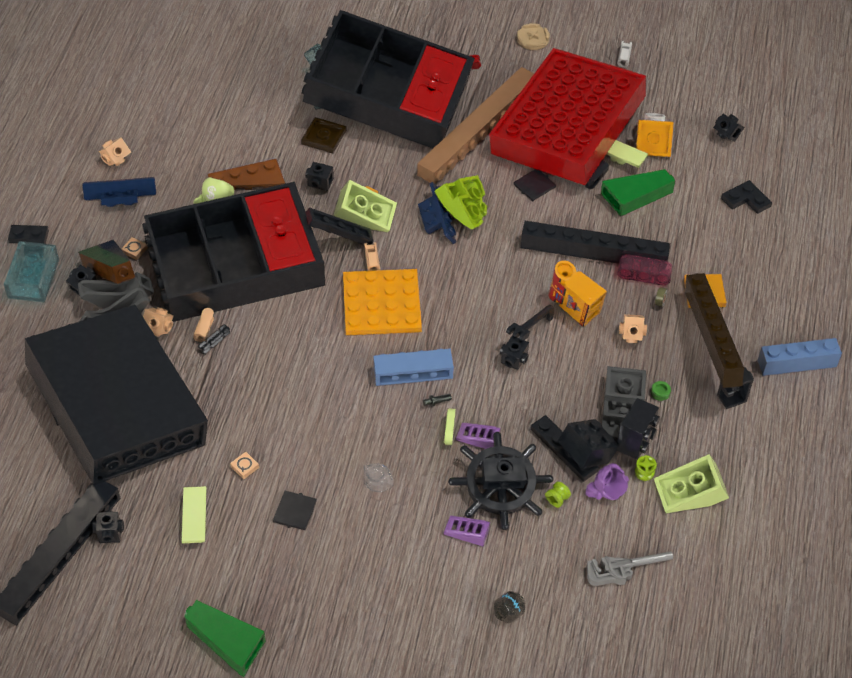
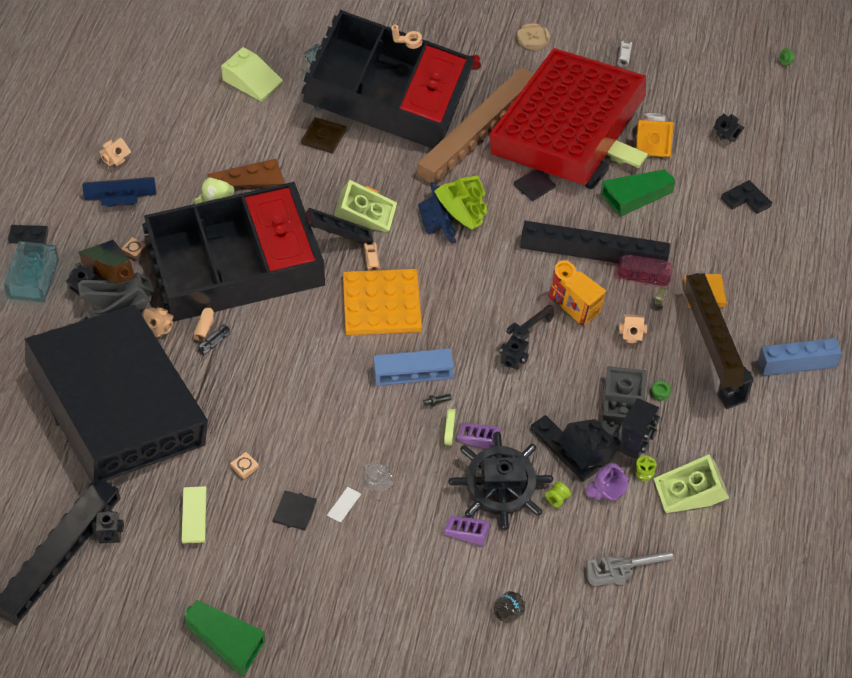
(250, 74): none -> yellowish green slope
(319, 176): black brick -> none
(344, 504): none -> white sticker
(412, 39): none -> light nougat plate
(786, 56): none -> bright green plate

